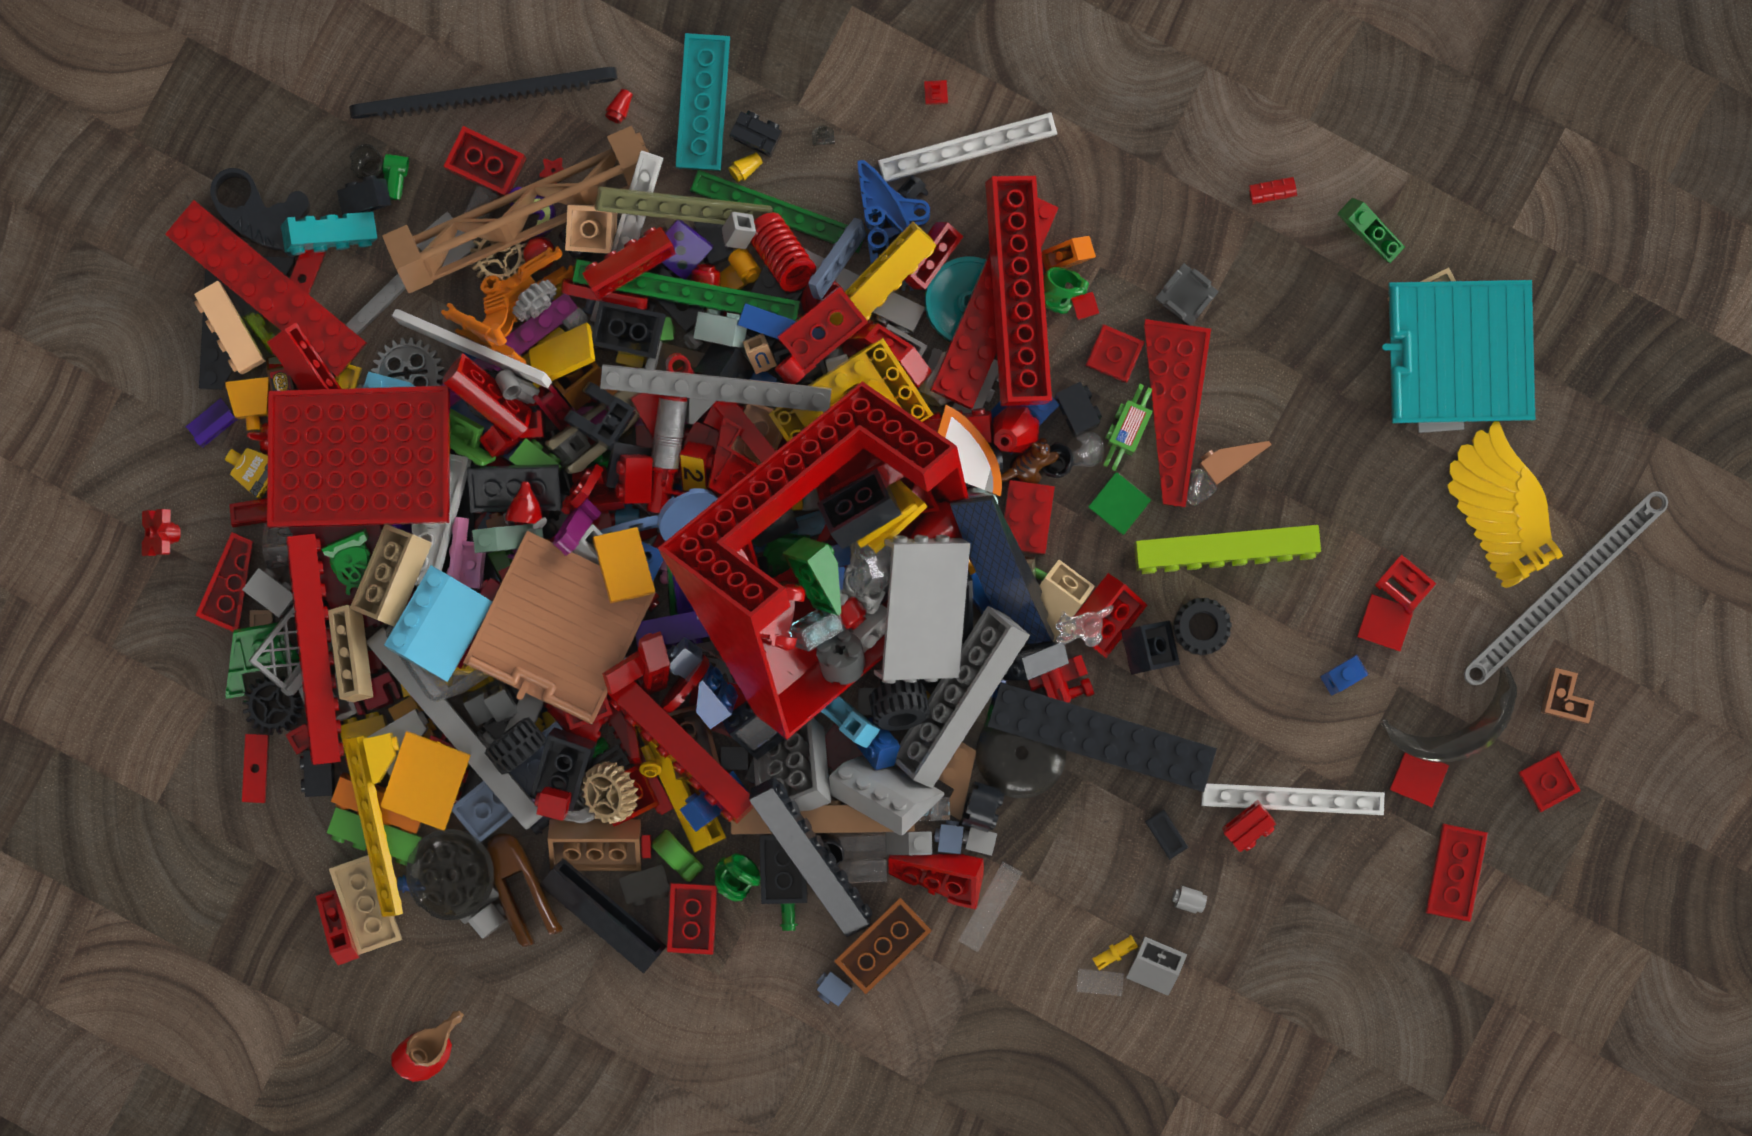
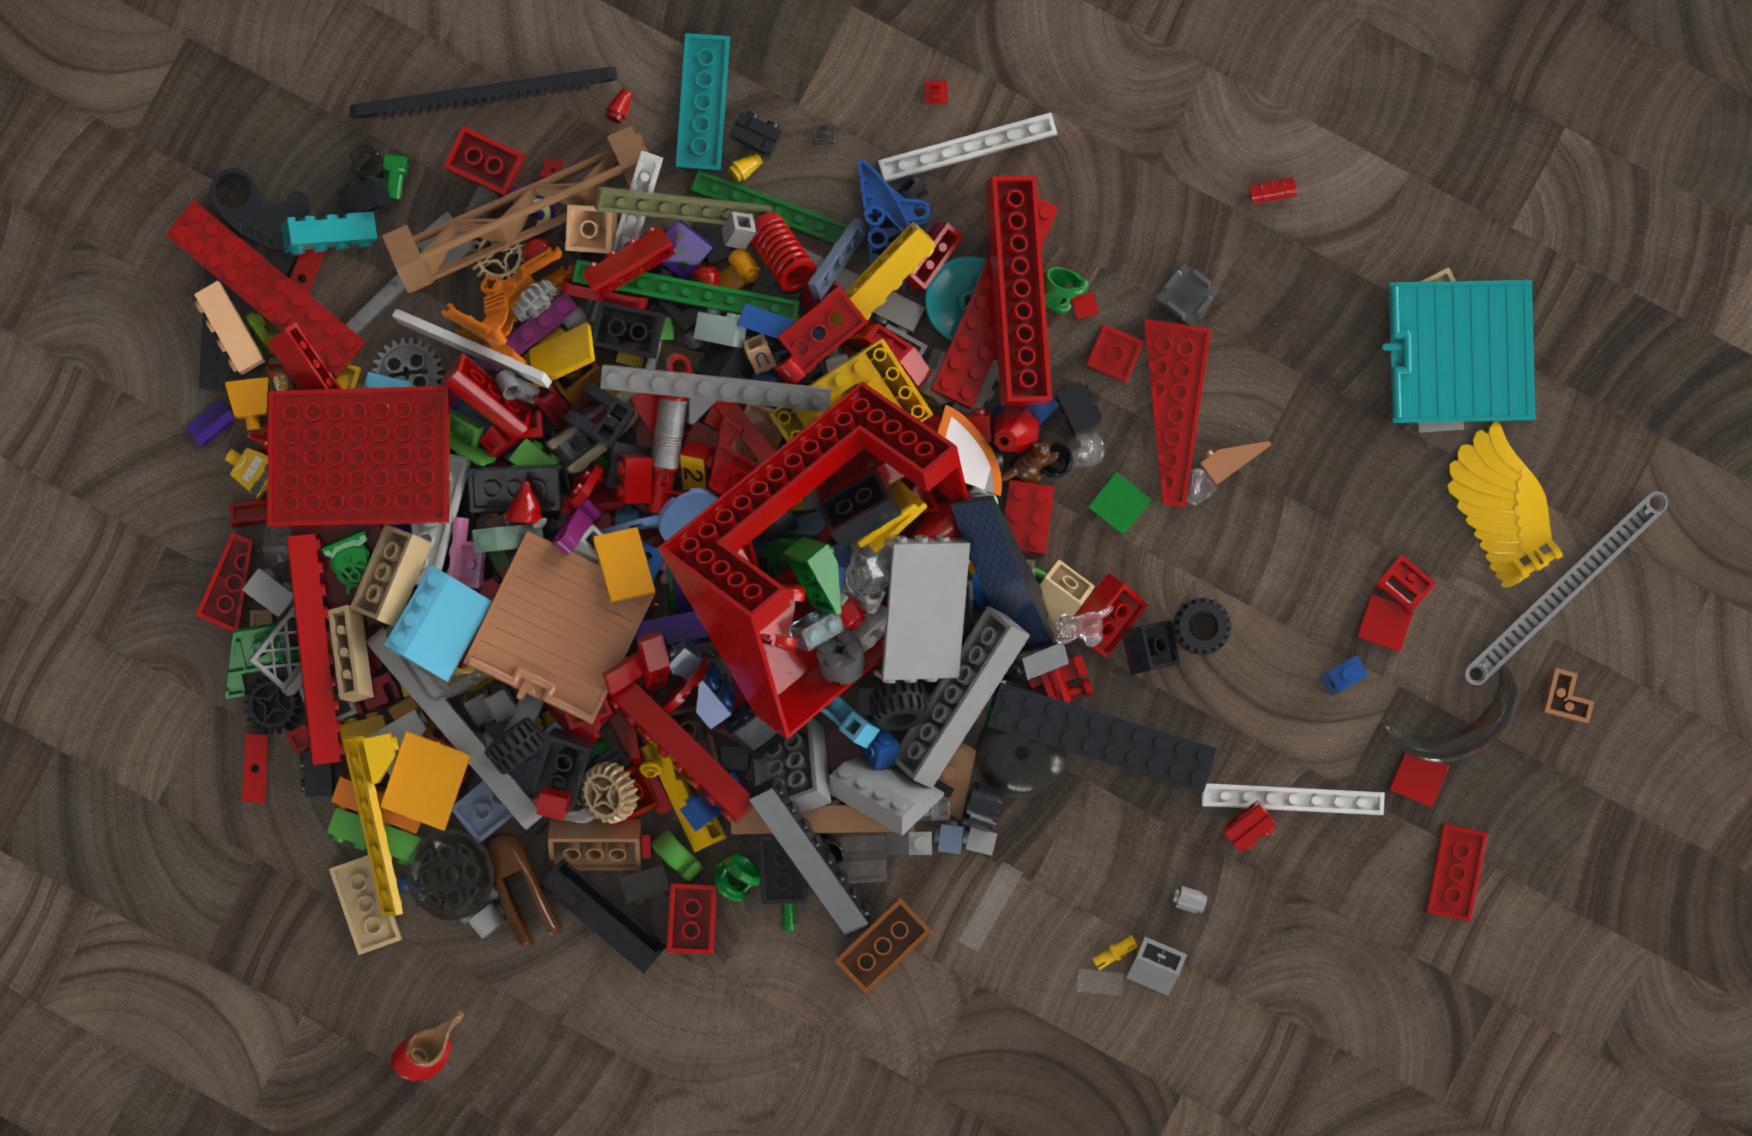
(159, 532): red plant -> none
(336, 928): red slope -> none
(832, 988): sand blue brick -> none
(950, 875): red wedge -> none
(1068, 253): orange slope -> none
(1129, 428): bright green brick -> none
(1166, 834): black tile -> none
(1227, 547): lime brick -> none
(1370, 229): green slope -> none
(1549, 781): red tile -> none

